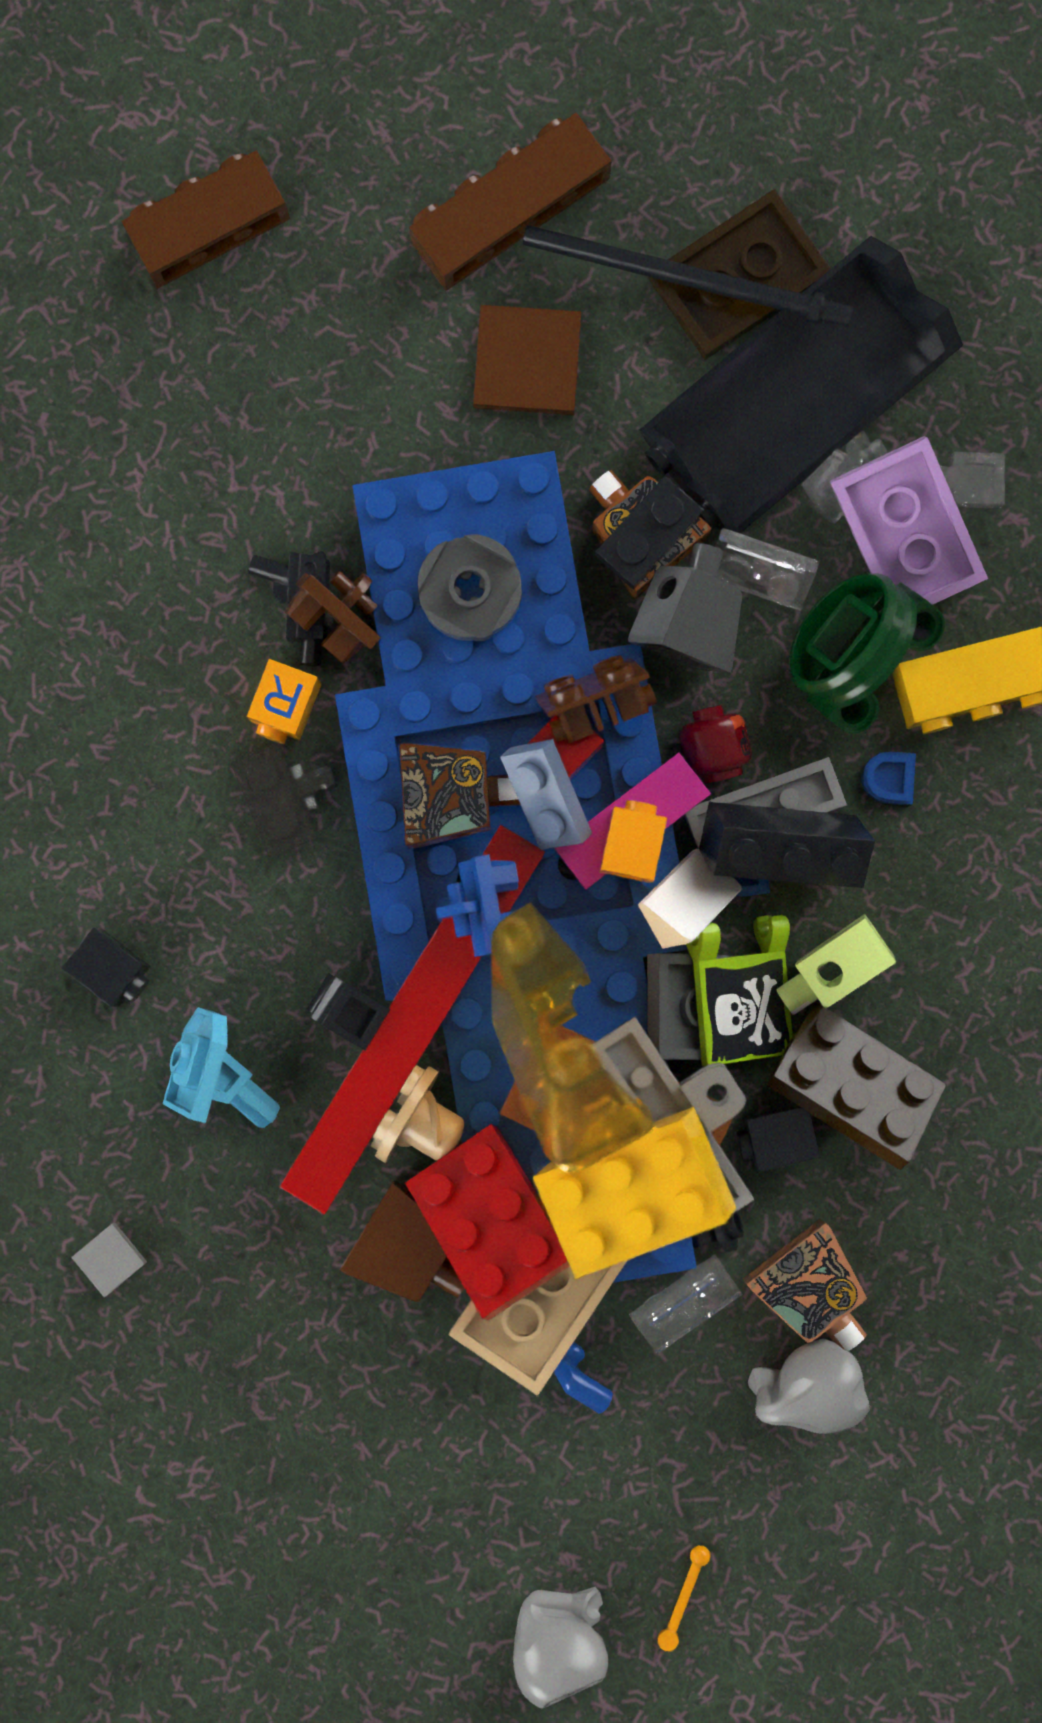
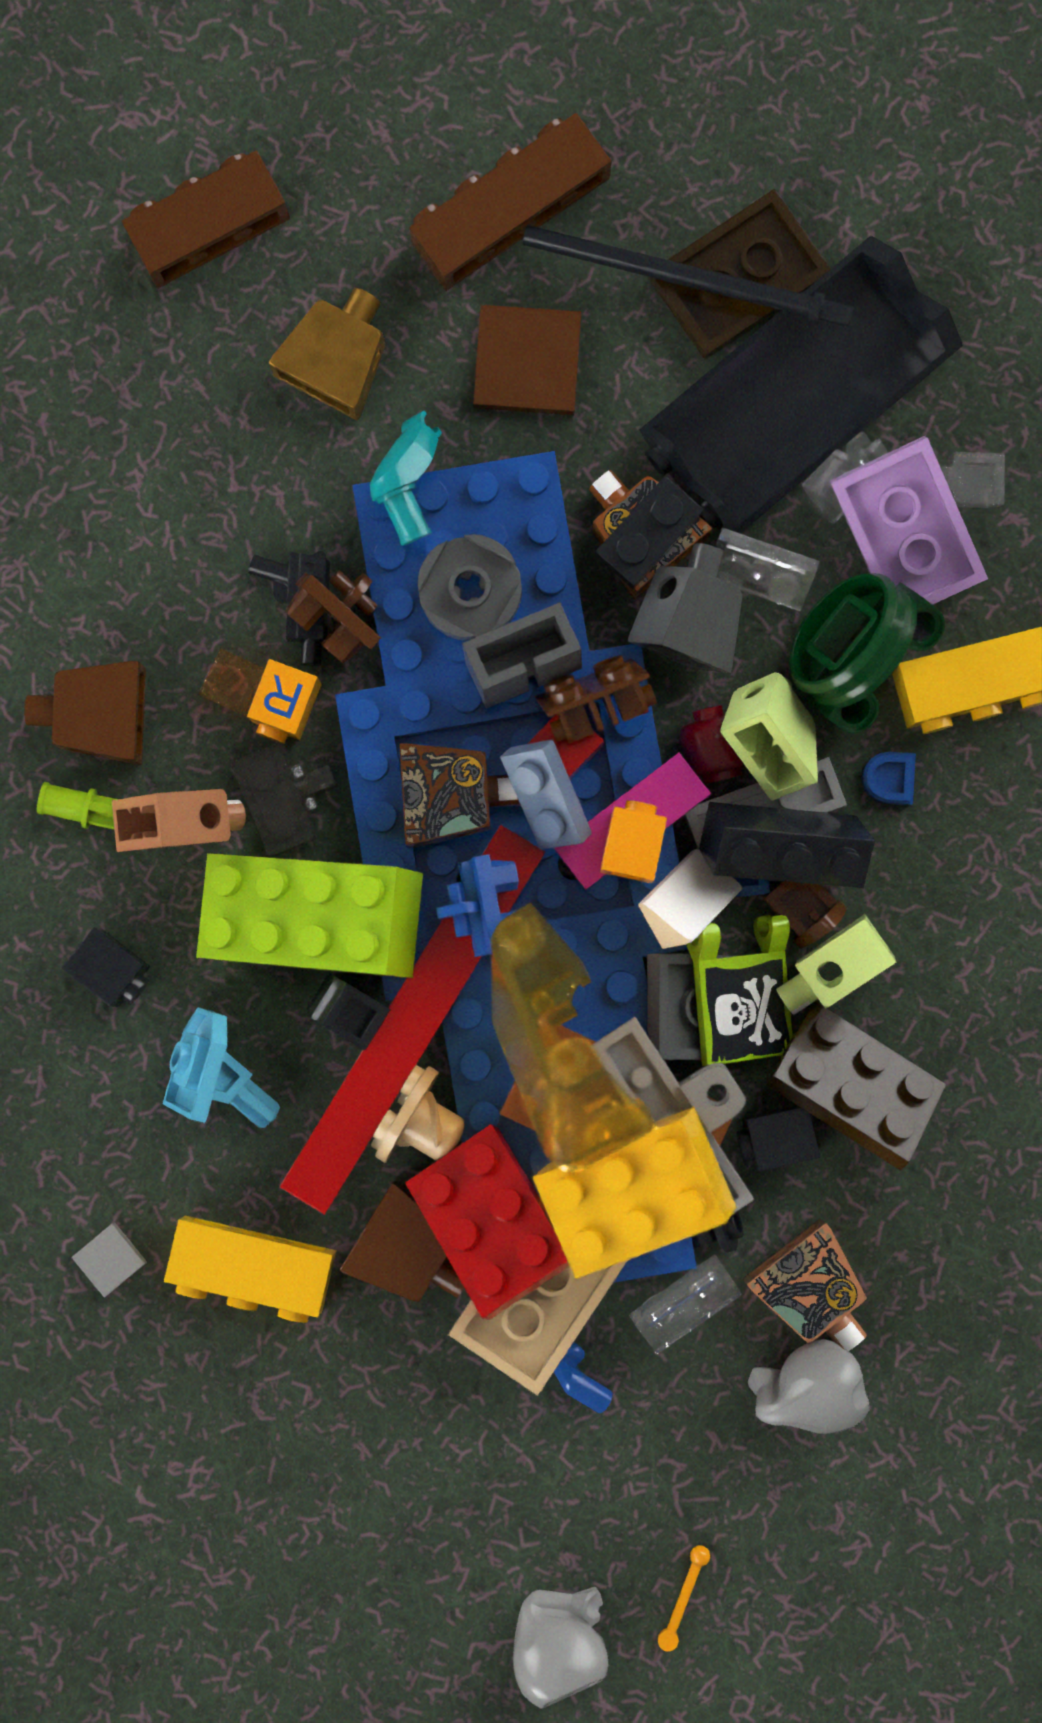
(76, 805): none -> lime axle
(95, 711): none -> reddish brown torso
(175, 819): none -> nougat torso
(232, 682): none -> clear orange tile
(249, 1268): none -> yellow brick
(310, 914): none -> lime brick
(333, 353): none -> pearl gold torso
(400, 471): none -> teal arm
(526, 649): none -> dark grey piece
(763, 723): none -> yellowish green torso
(808, 908): none -> reddish brown tile

